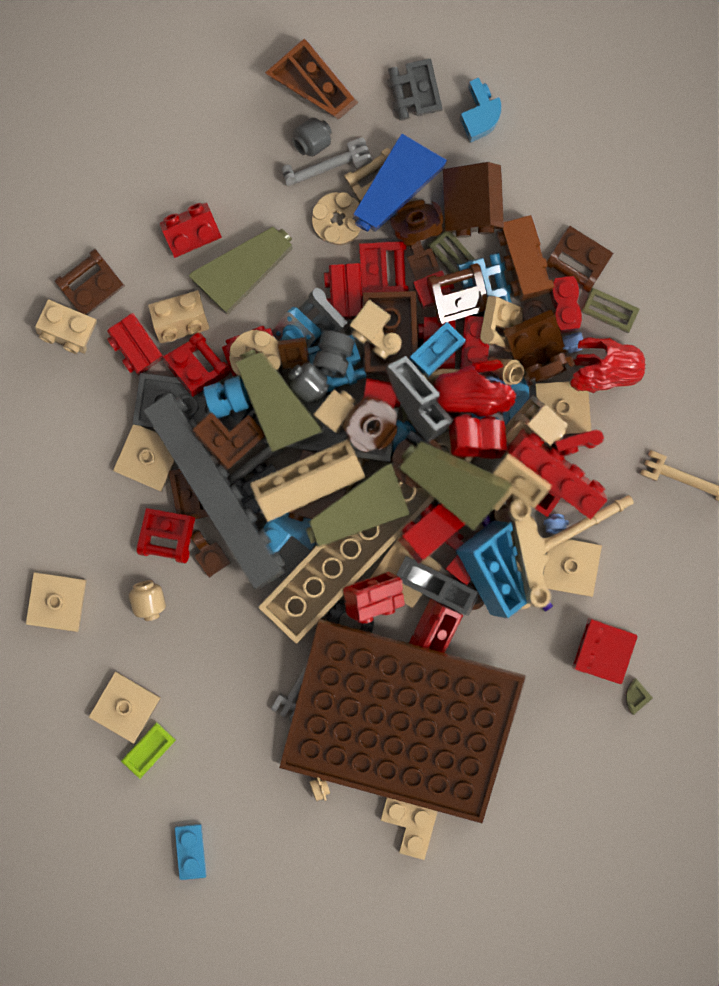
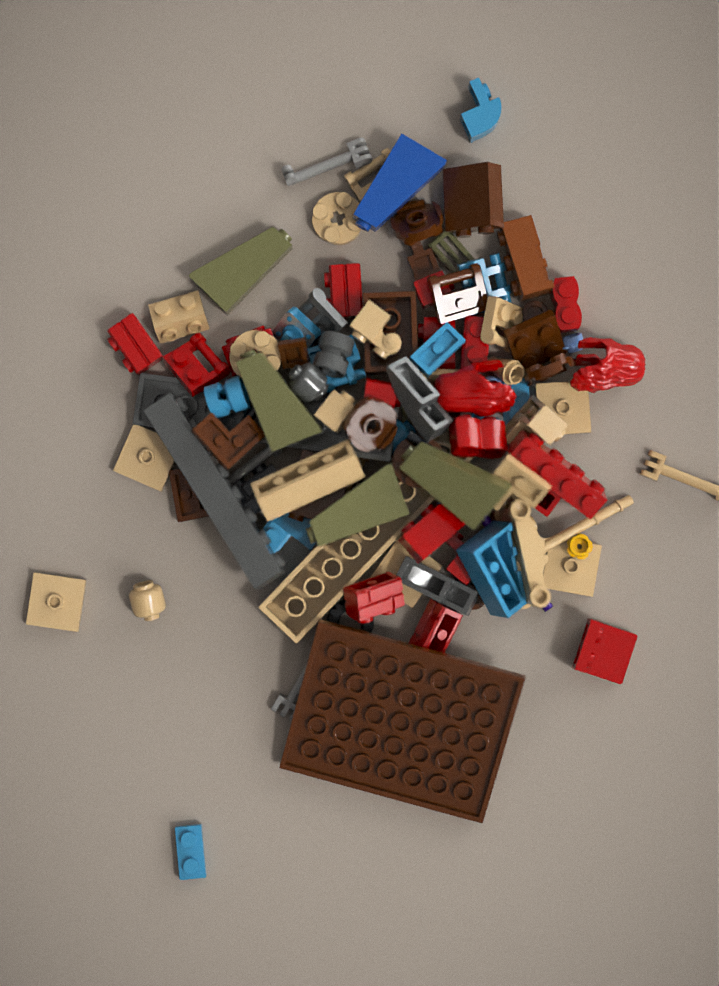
(65, 327): tan bracket -> none
(95, 289): reddish brown plate -> none
(124, 707): tan plate -> none
(148, 750): lime tile -> none
(166, 526): red plate -> none
(190, 229): red bracket -> none
(211, 556): reddish brown plate -> none
(312, 137): dark grey head -> none
(313, 79): dark orange wedge -> none
(319, 789): tan plate -> none
(374, 267): red plate -> none
(418, 824): tan plate -> none
(423, 89): dark grey plate -> none
(555, 523): light blue plate -> none
(570, 445): red plate -> none
(584, 252): reddish brown plate -> none
(586, 545): none -> yellow plate
(630, 319): olive tile -> none
(636, 696): olive tile -> none

